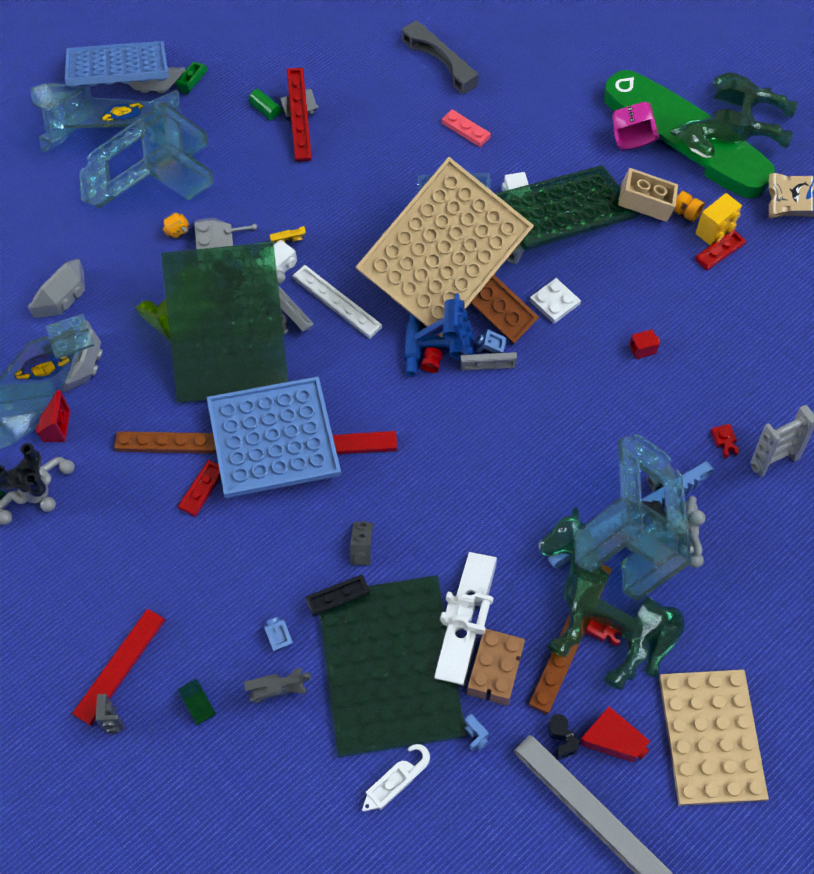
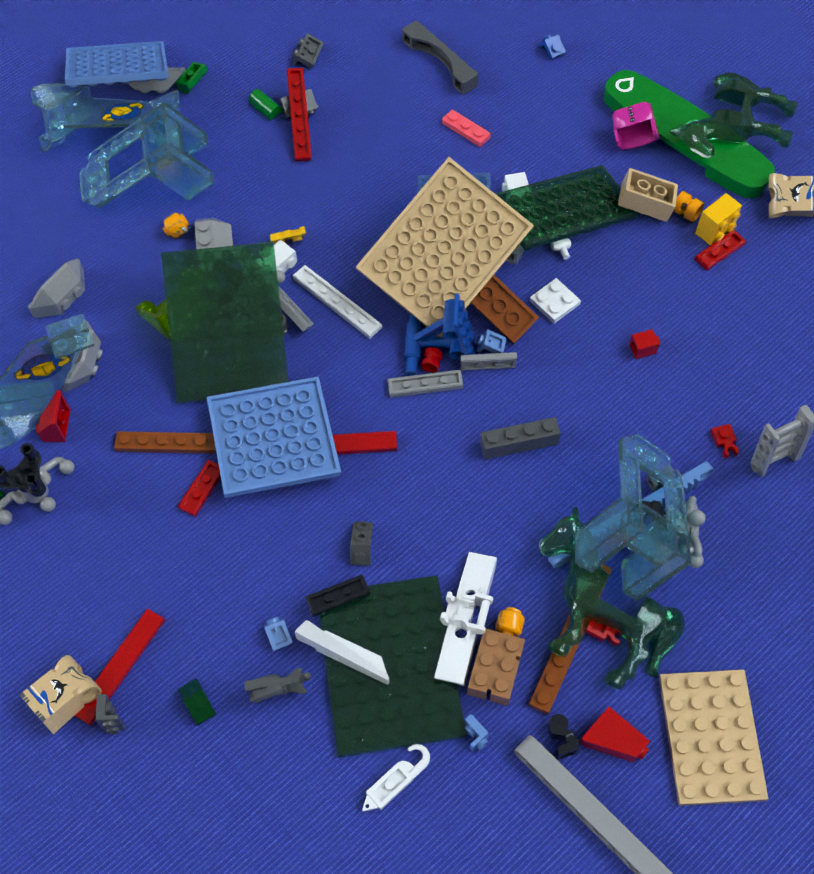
(60, 693): none -> tan piece
(228, 230): light grey hinge -> none
(308, 50): none -> dark grey bracket
(343, 651): none -> white wedge
(425, 383): none -> light grey tile
(510, 622): none -> light orange head
(520, 438): none -> dark grey brick
(553, 46): none -> bracket
(562, 246): none -> white piece

